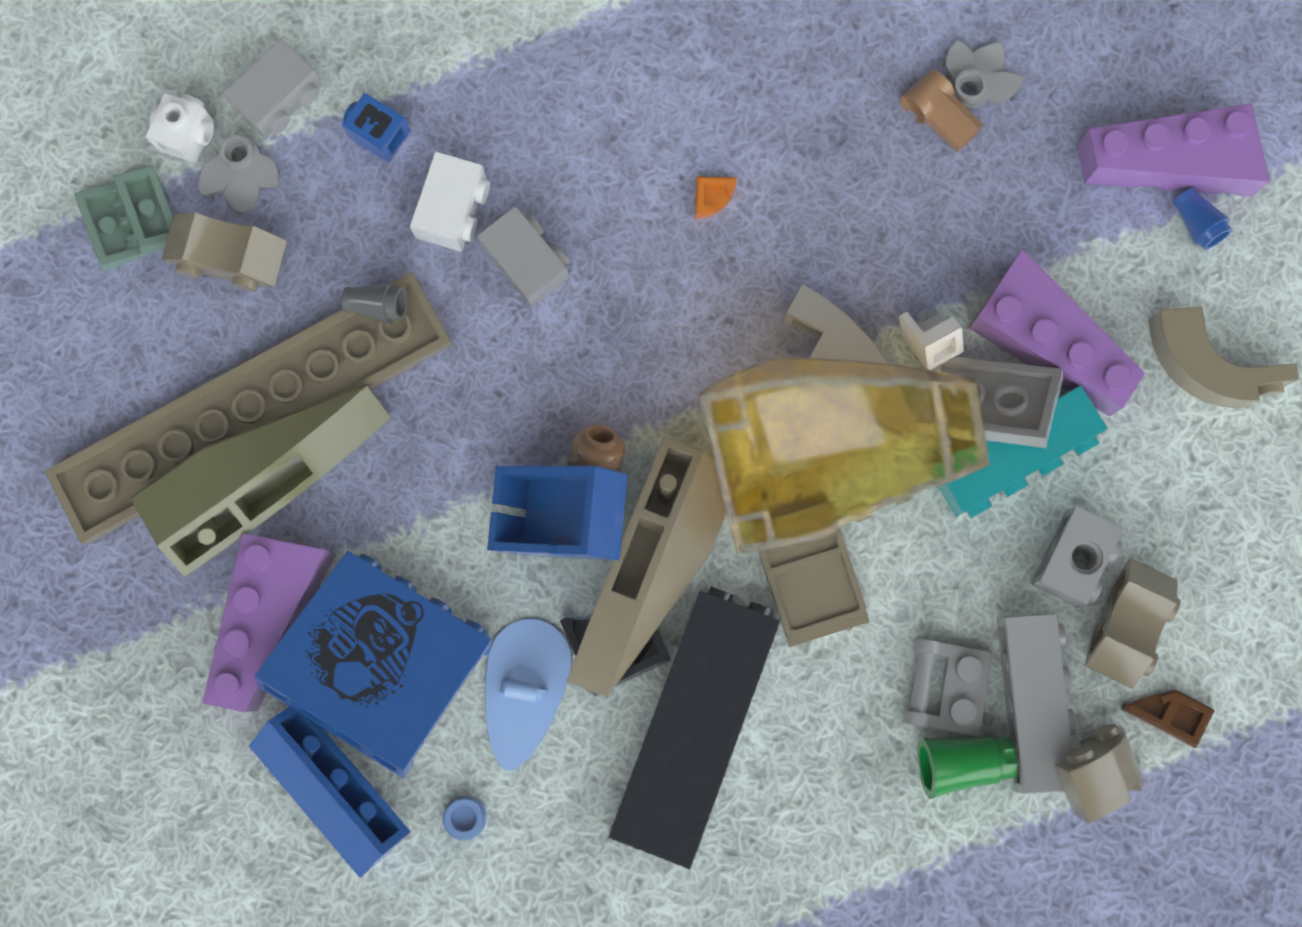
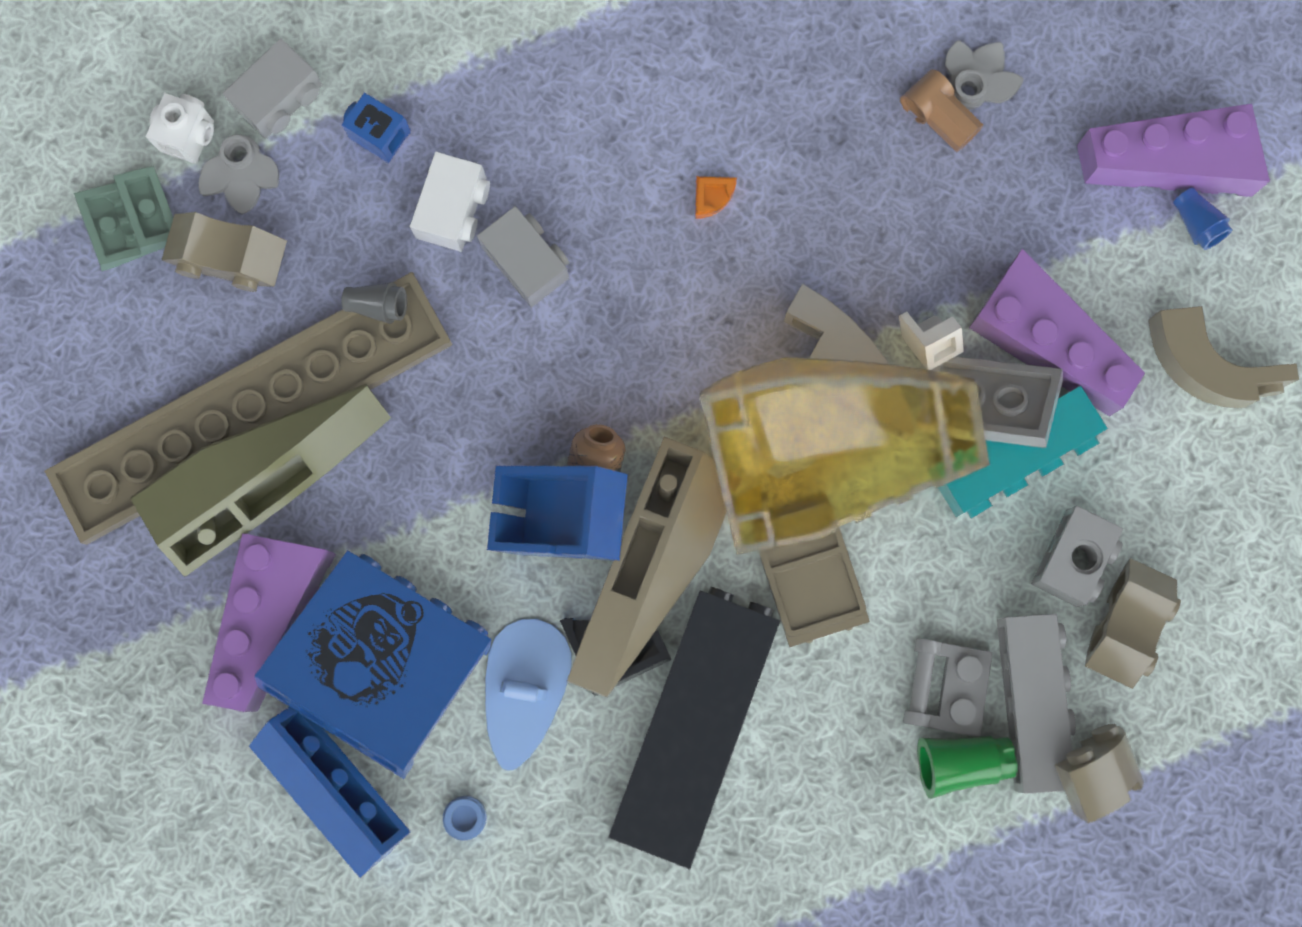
(1173, 715): reddish brown tile -> none

